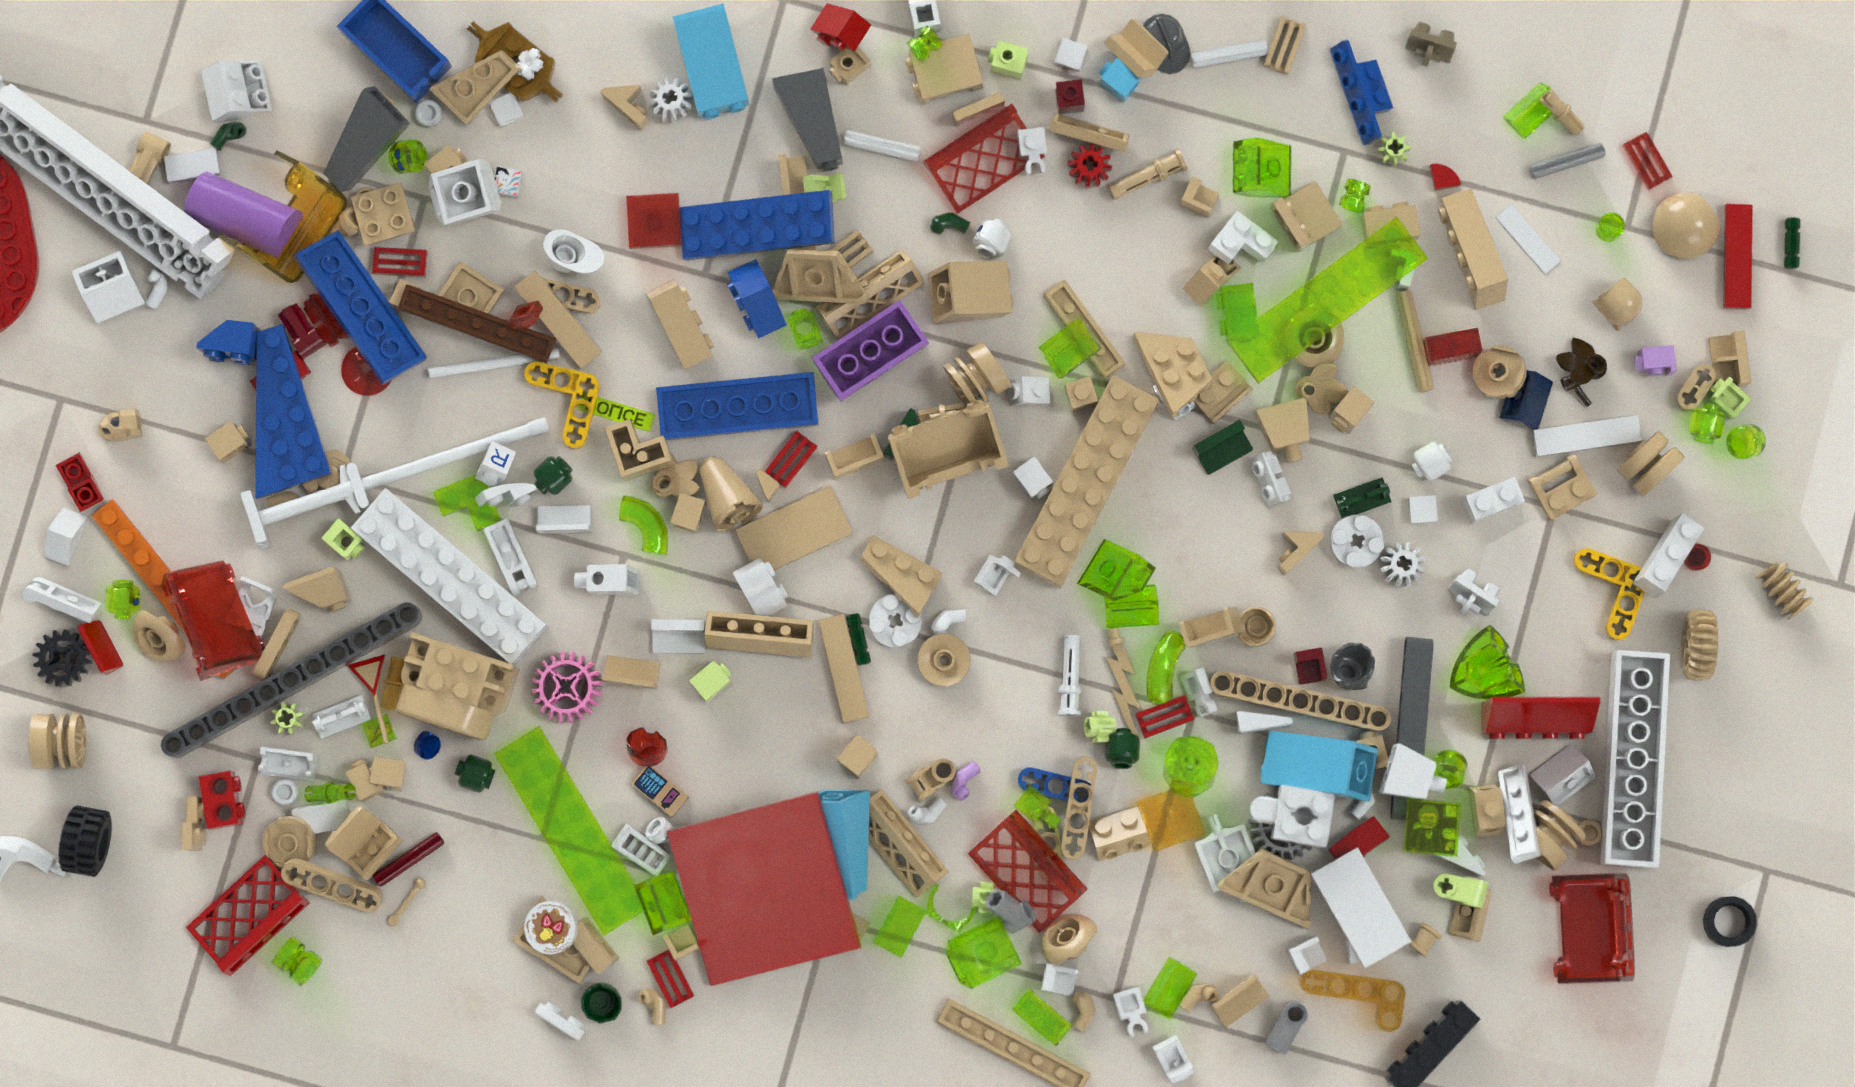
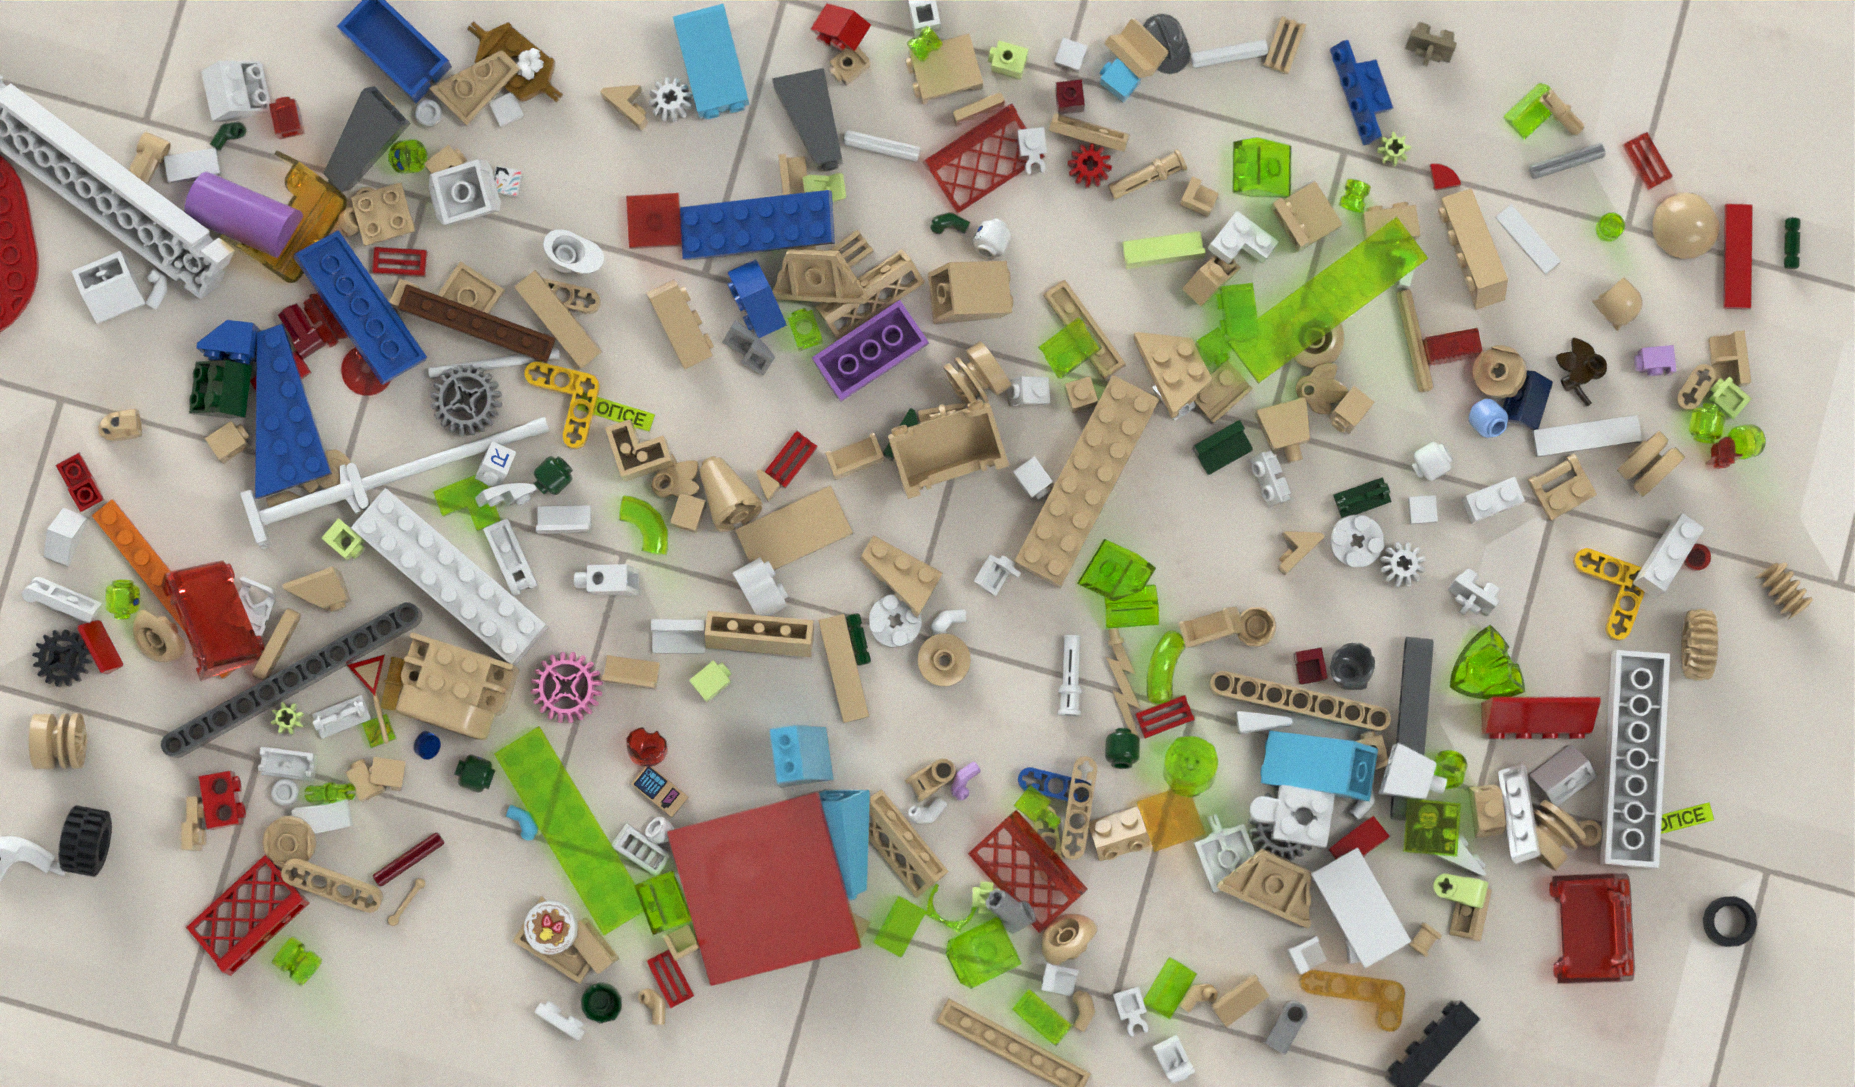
(220, 389): none -> dark green slope
(286, 118): none -> clear red brick
(363, 842): tan bracket -> none
(455, 380): none -> light grey gear
(525, 315): clear red plate -> none
(526, 822): none -> medium azure arm
(737, 406): blue plate -> none
(755, 352): none -> light grey slope
(801, 755): none -> medium azure slope
(857, 756): tan panel -> none
(1099, 726): yellowish green gear -> none
(1163, 250): none -> yellowish green panel
(1198, 689): white plate -> none
(1214, 348): none -> clear neon green brick
(1488, 418): none -> light blue head
(1686, 817): none -> clear neon green sticker
(1723, 453): none -> clear red hinge

